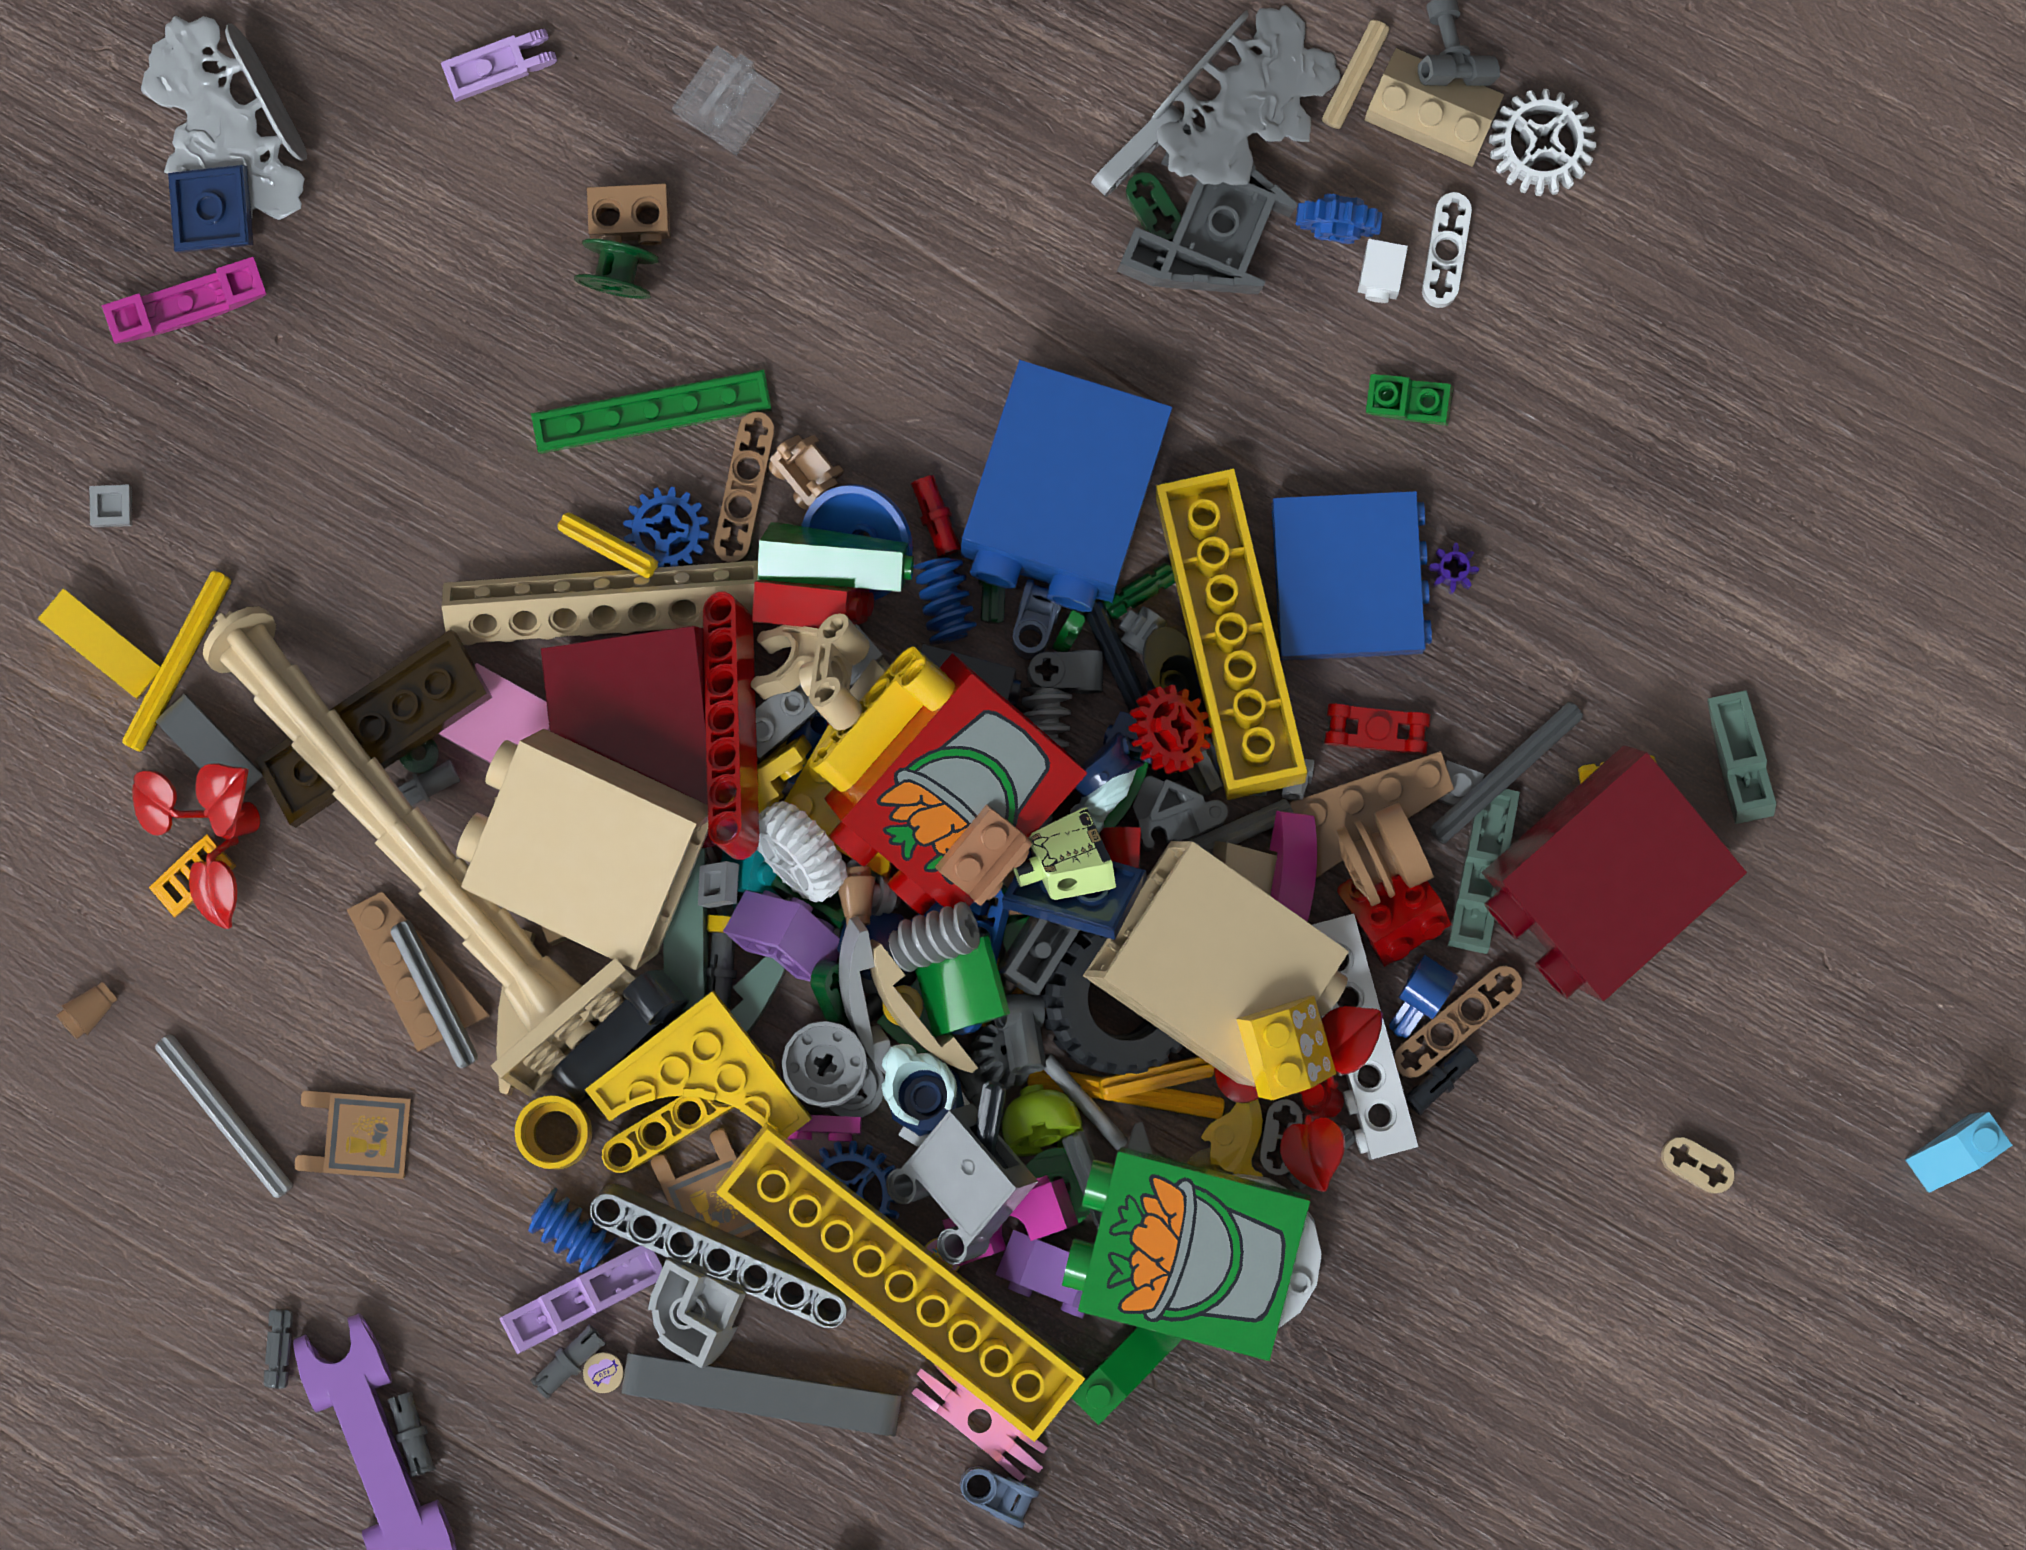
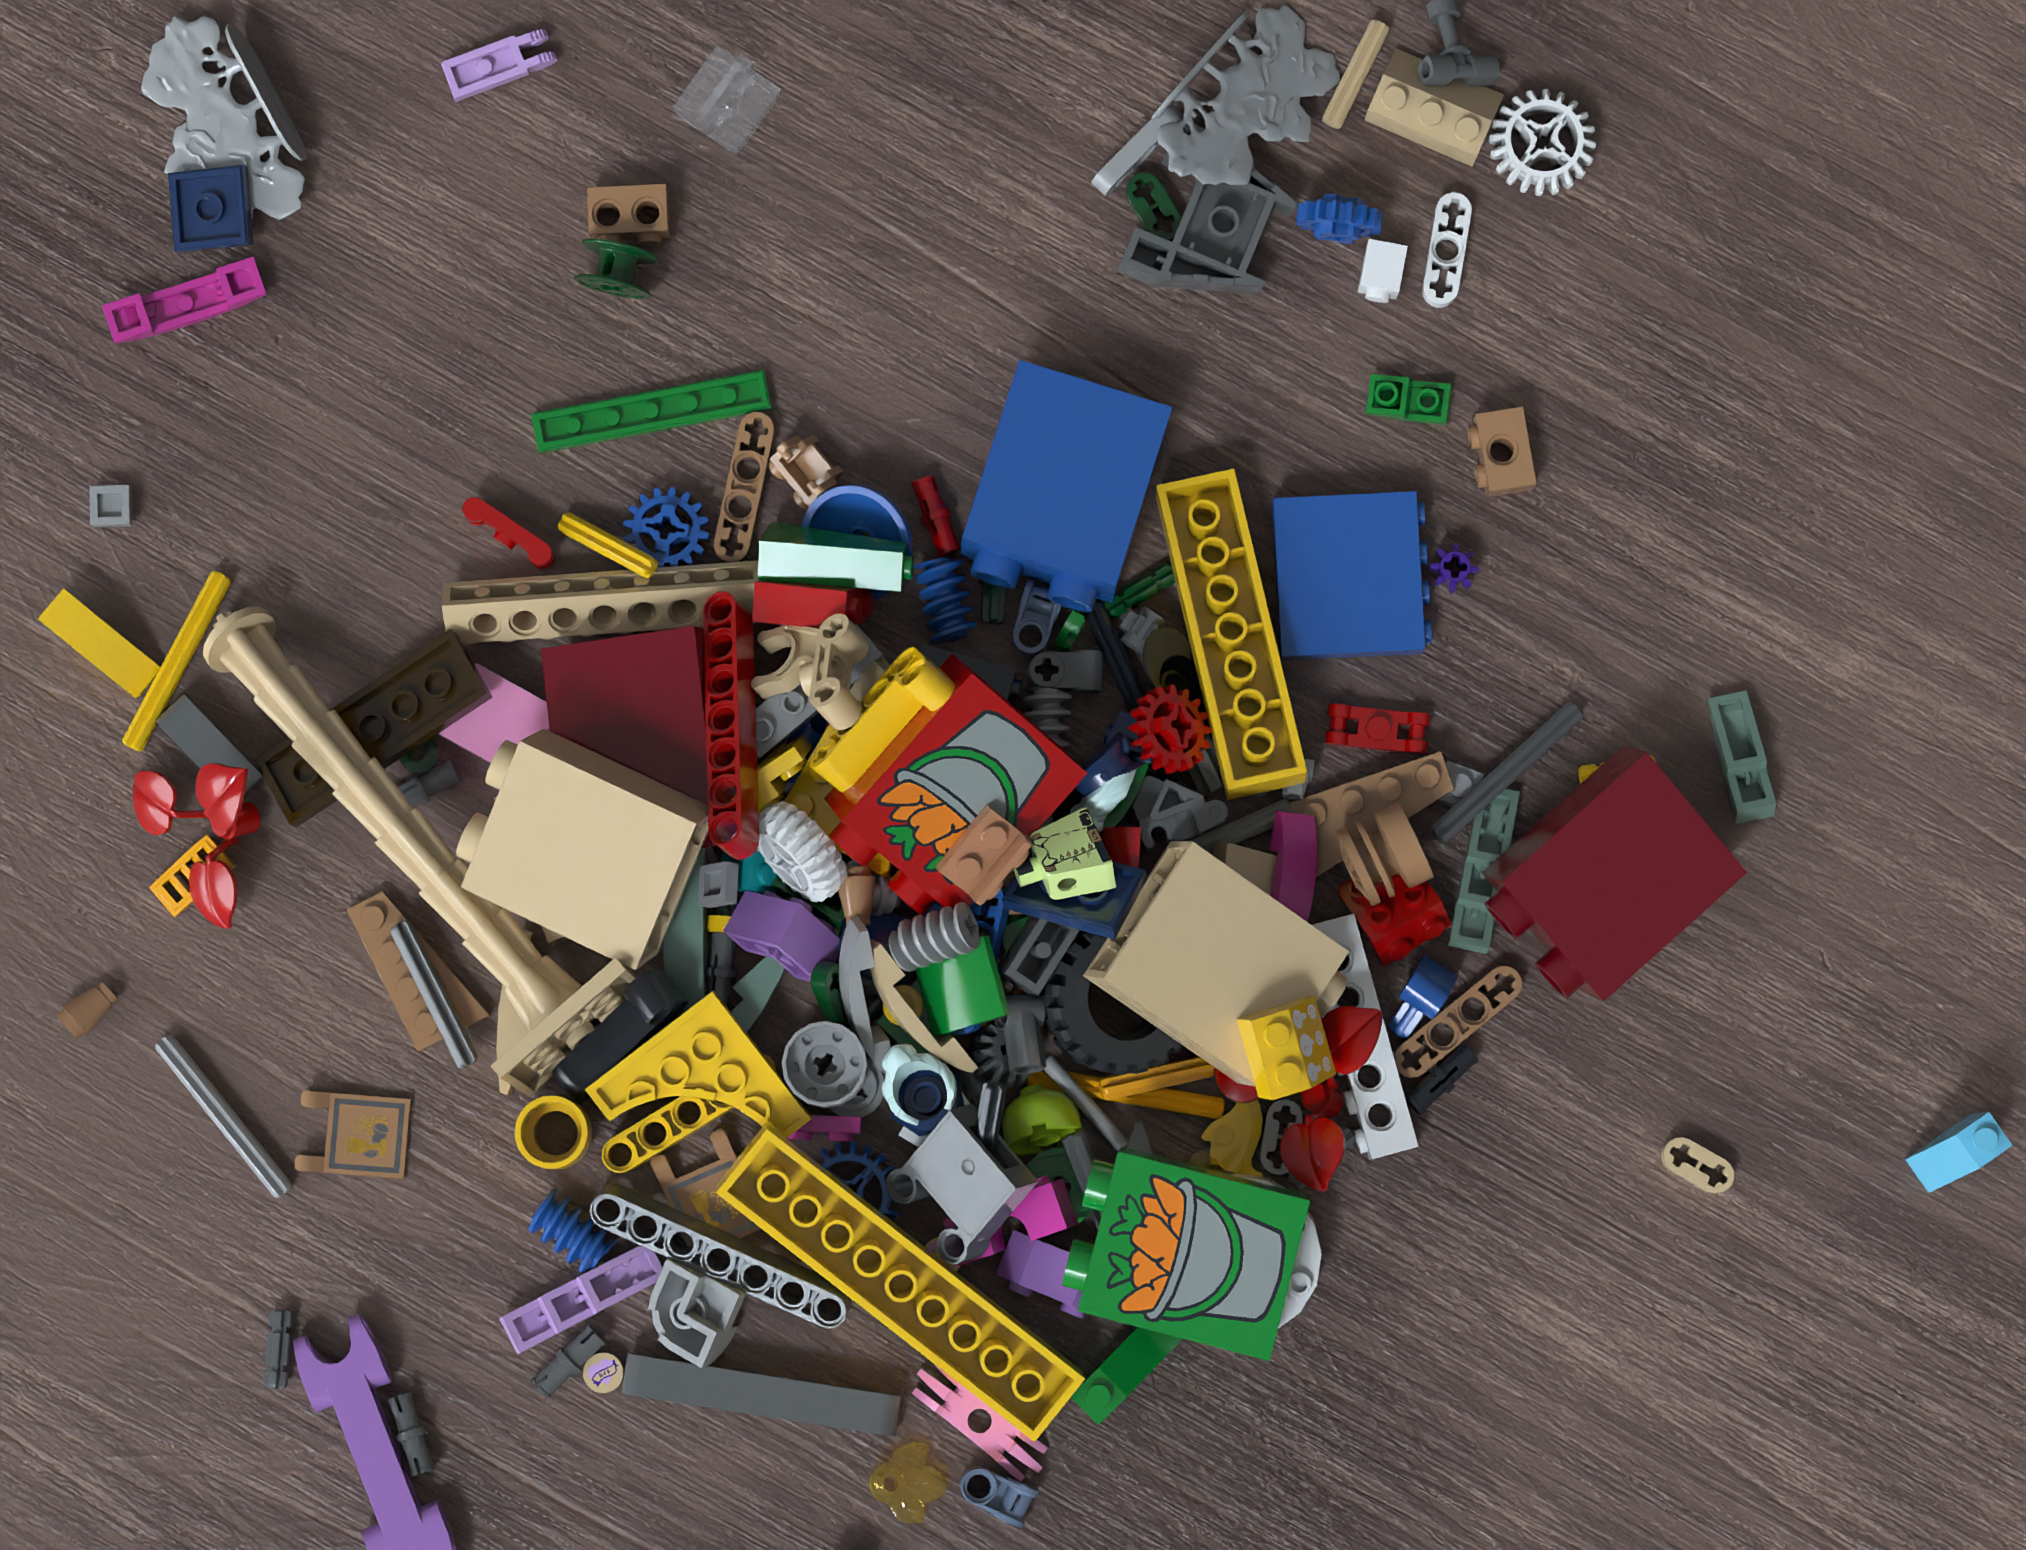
(509, 532): none -> red plate
(913, 1479): none -> clear yellow plate
(1509, 429): none -> medium nougat brick

